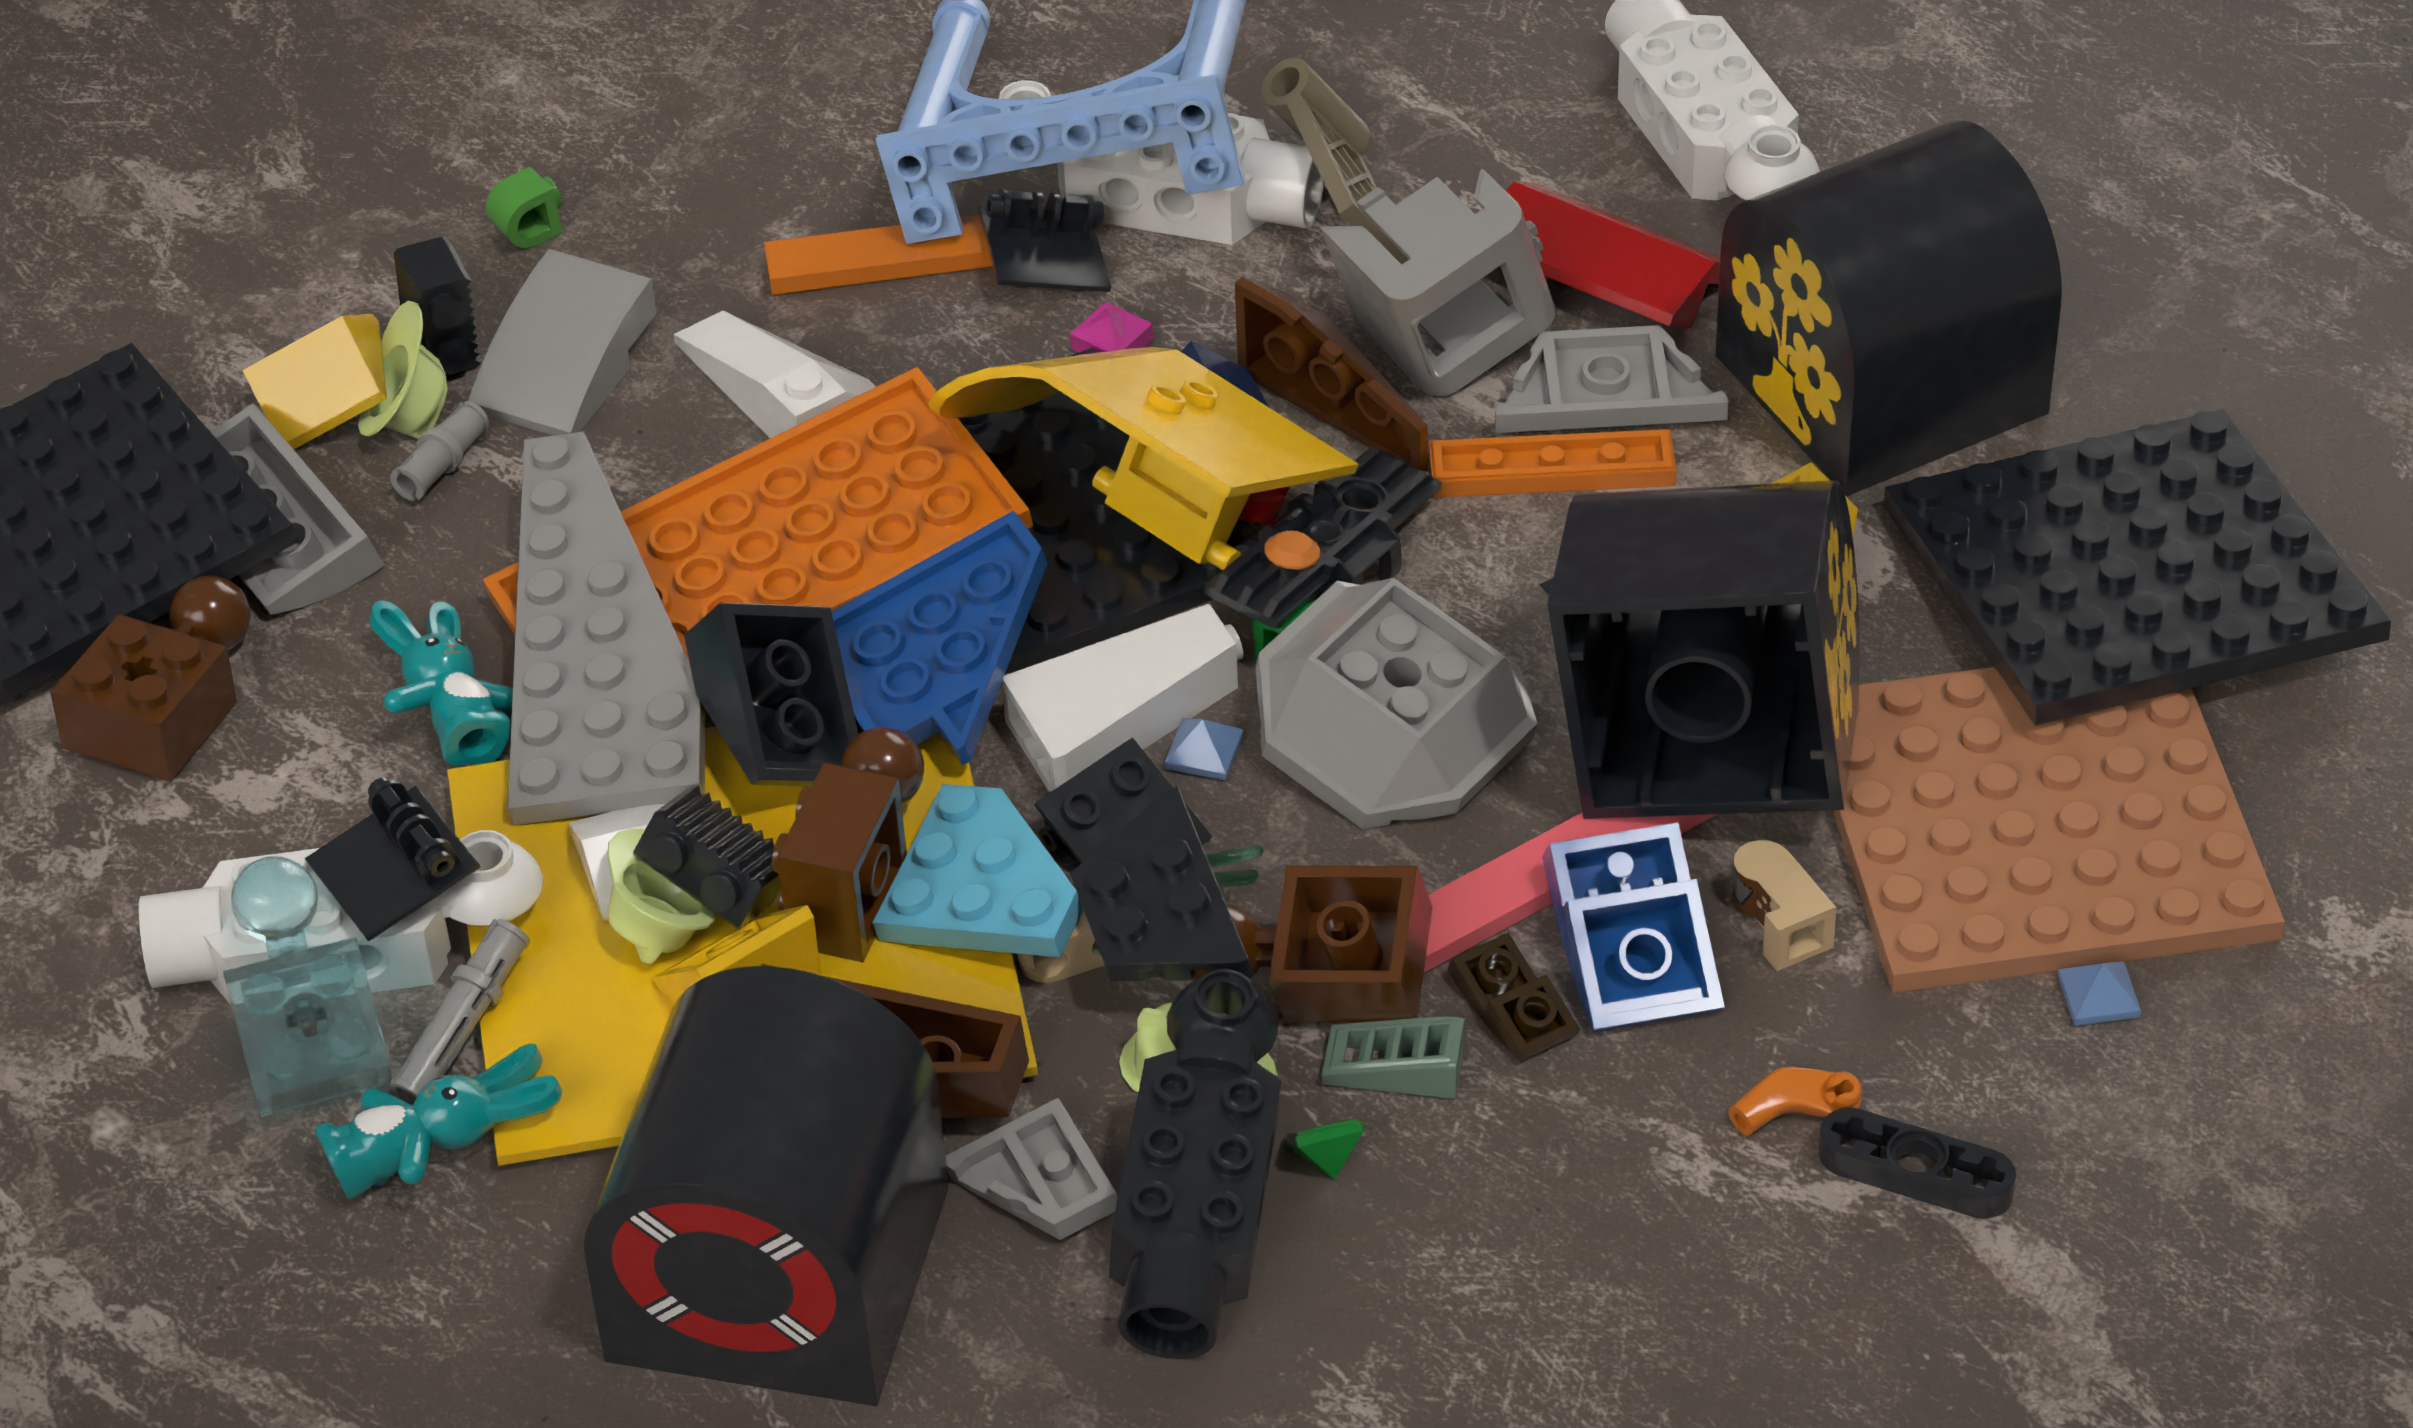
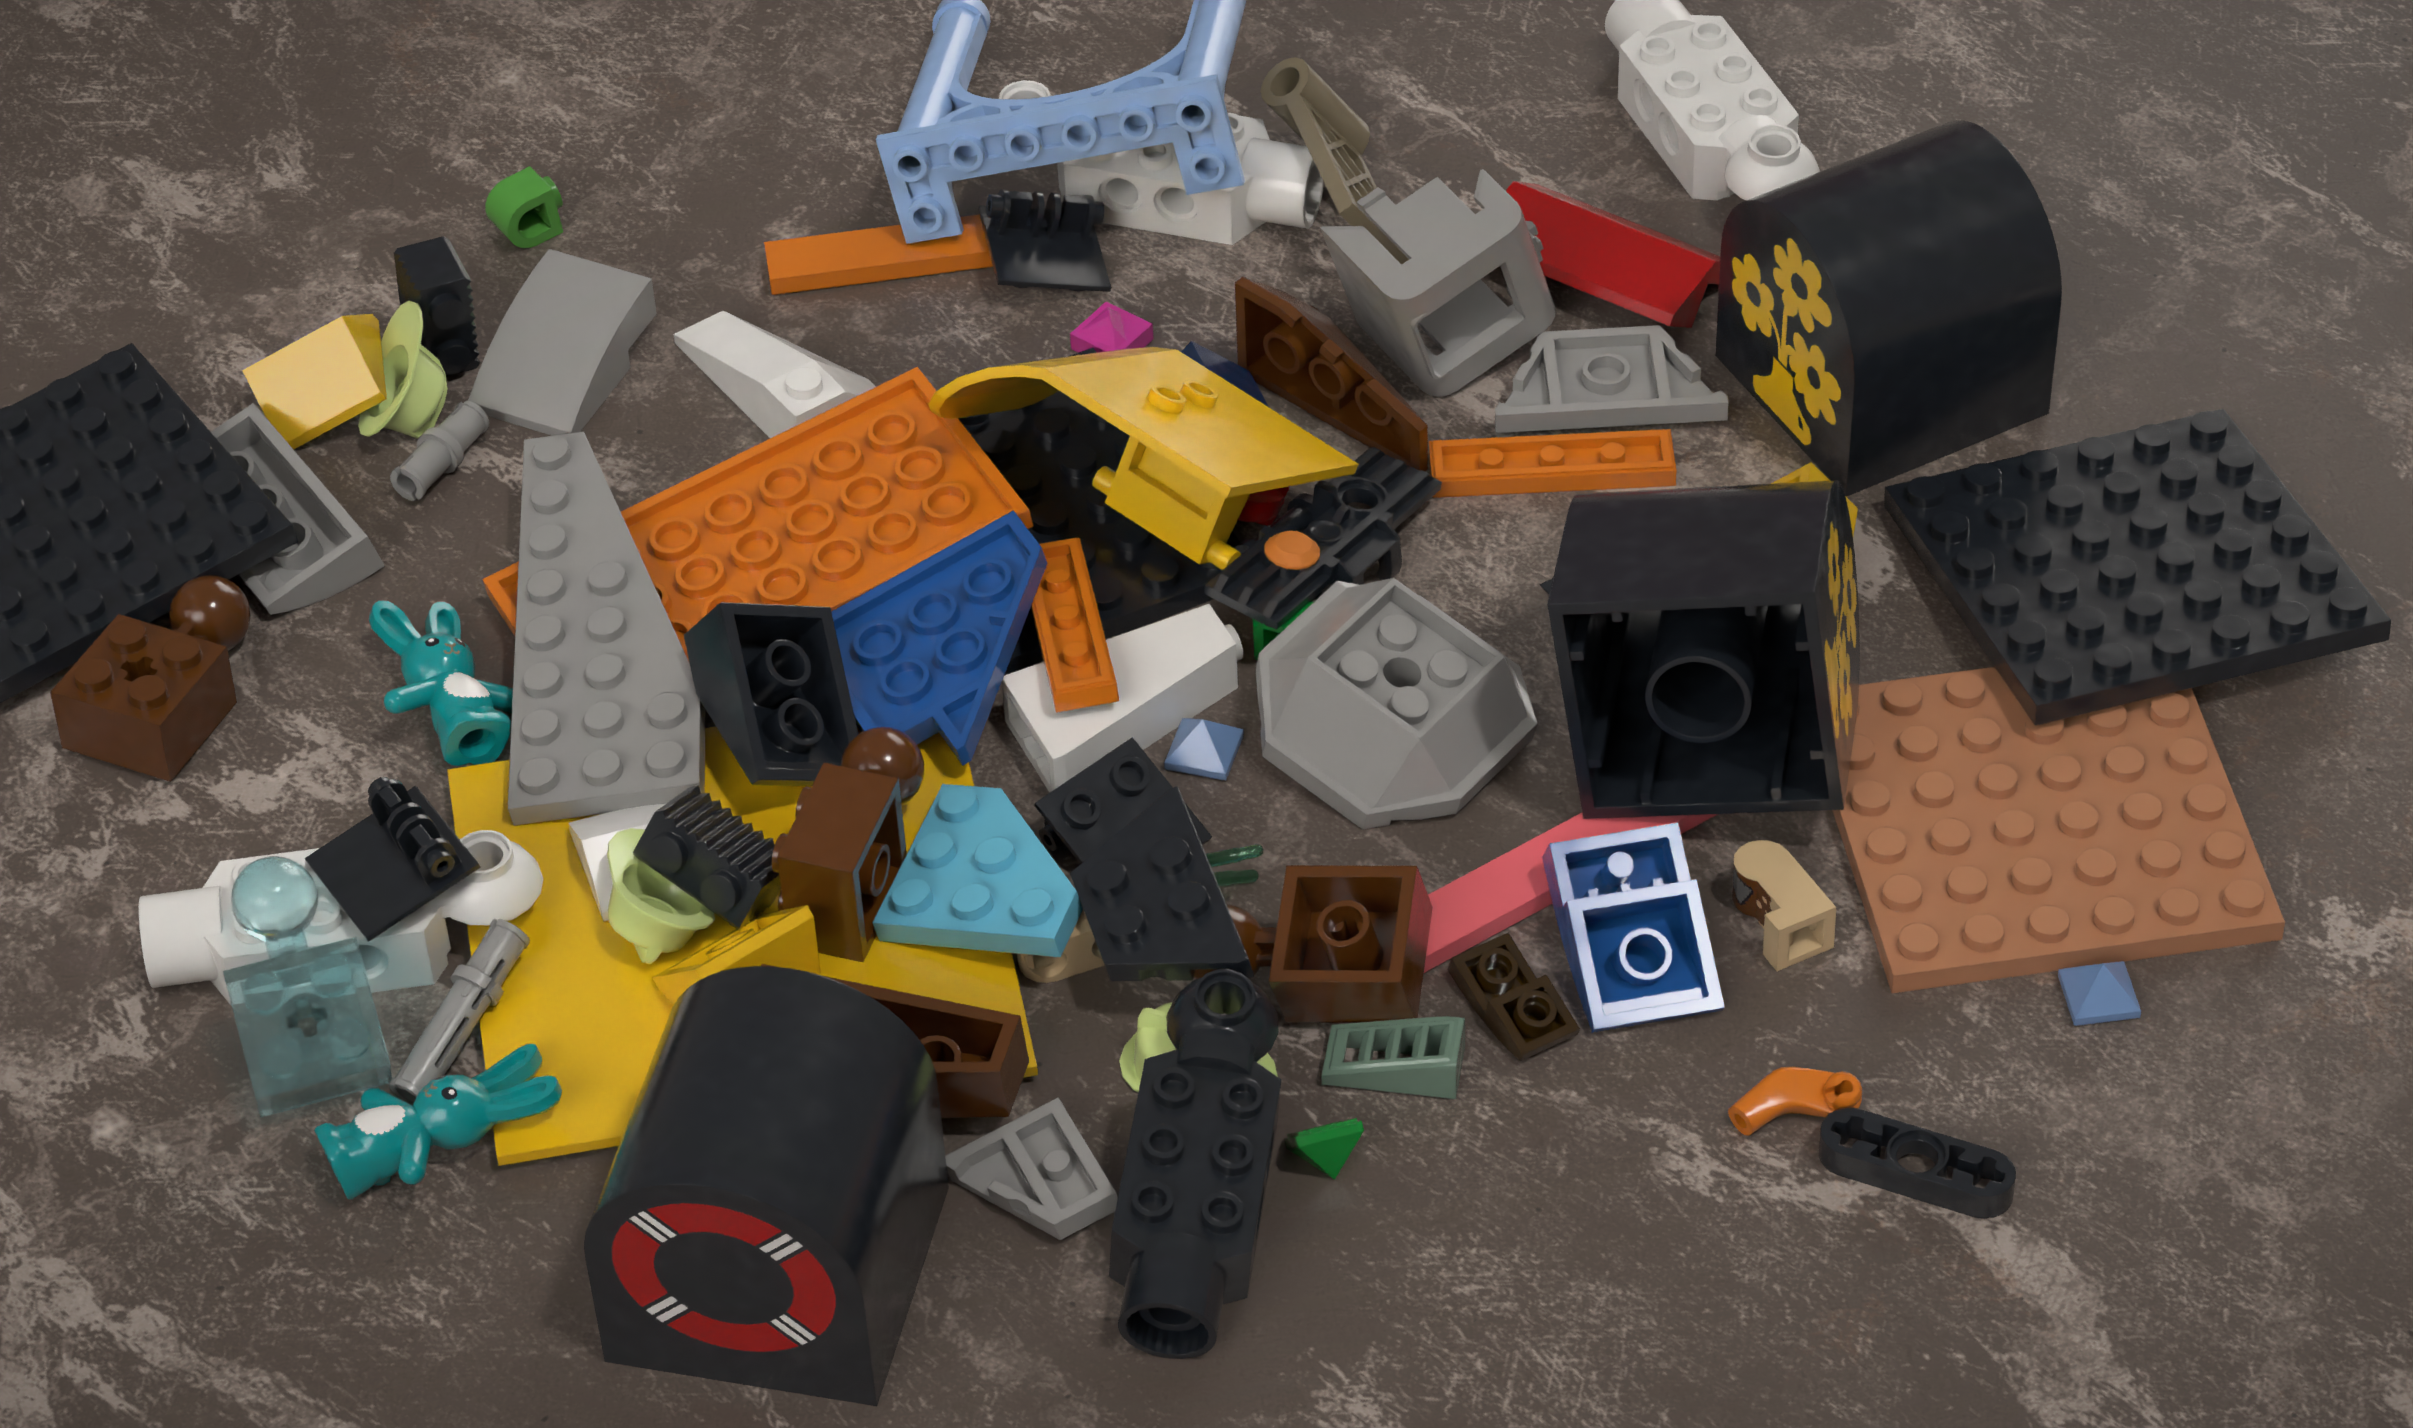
(1072, 631): none -> orange tile

